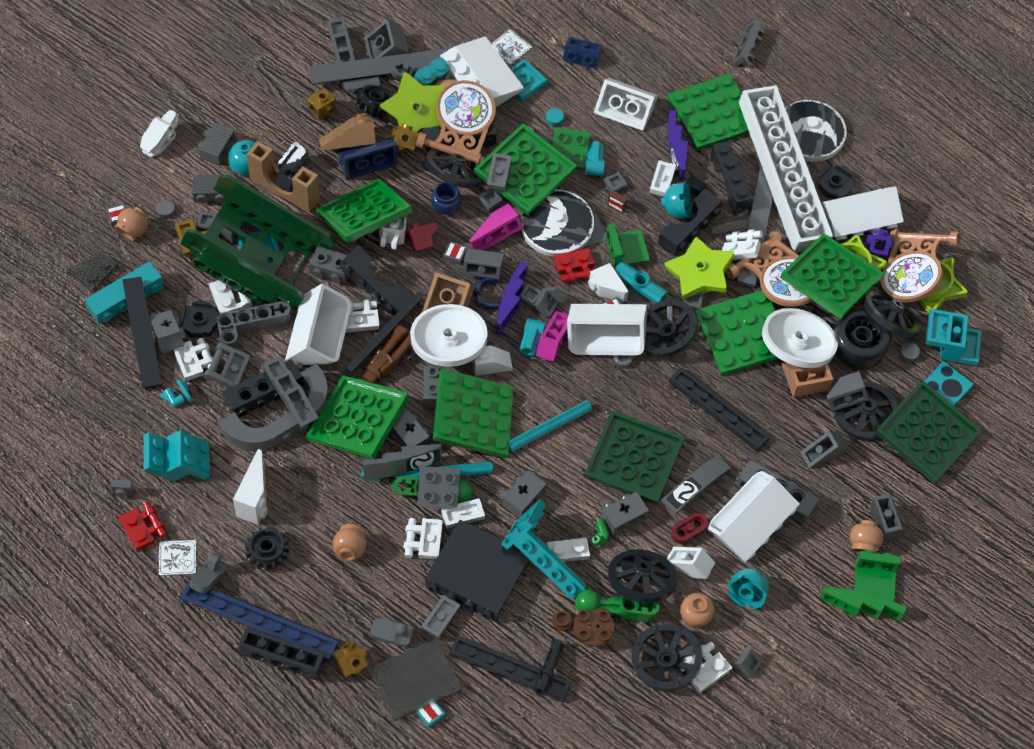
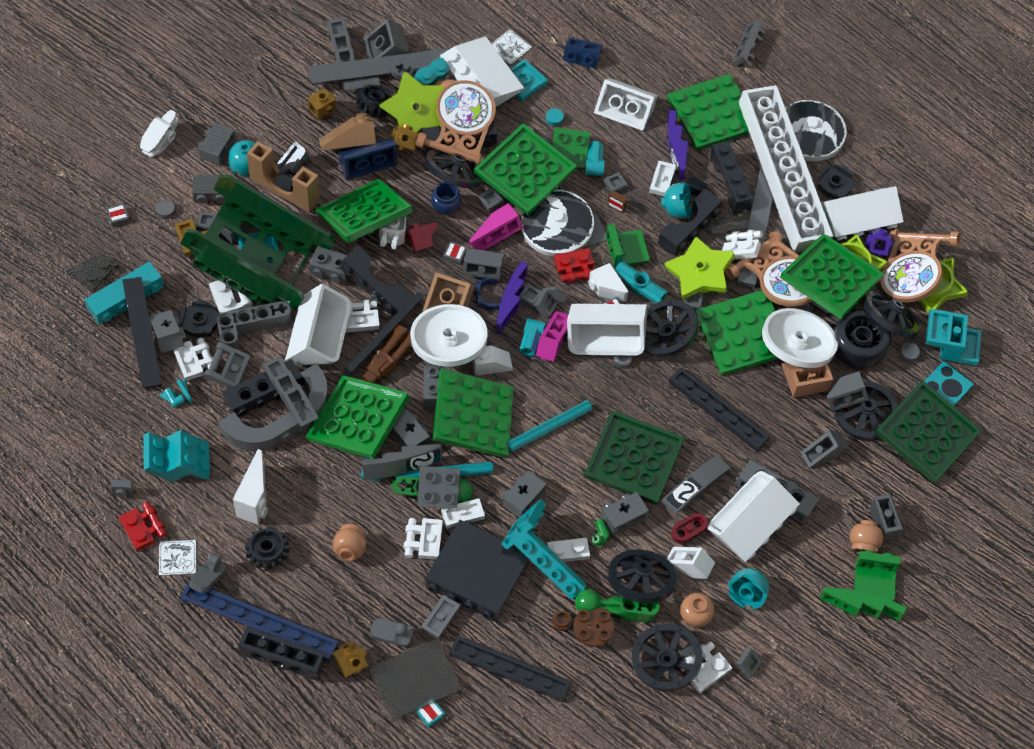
(132, 223): nougat piece -> none
(499, 172): flat silver plate -> none
(545, 674): black pin -> none

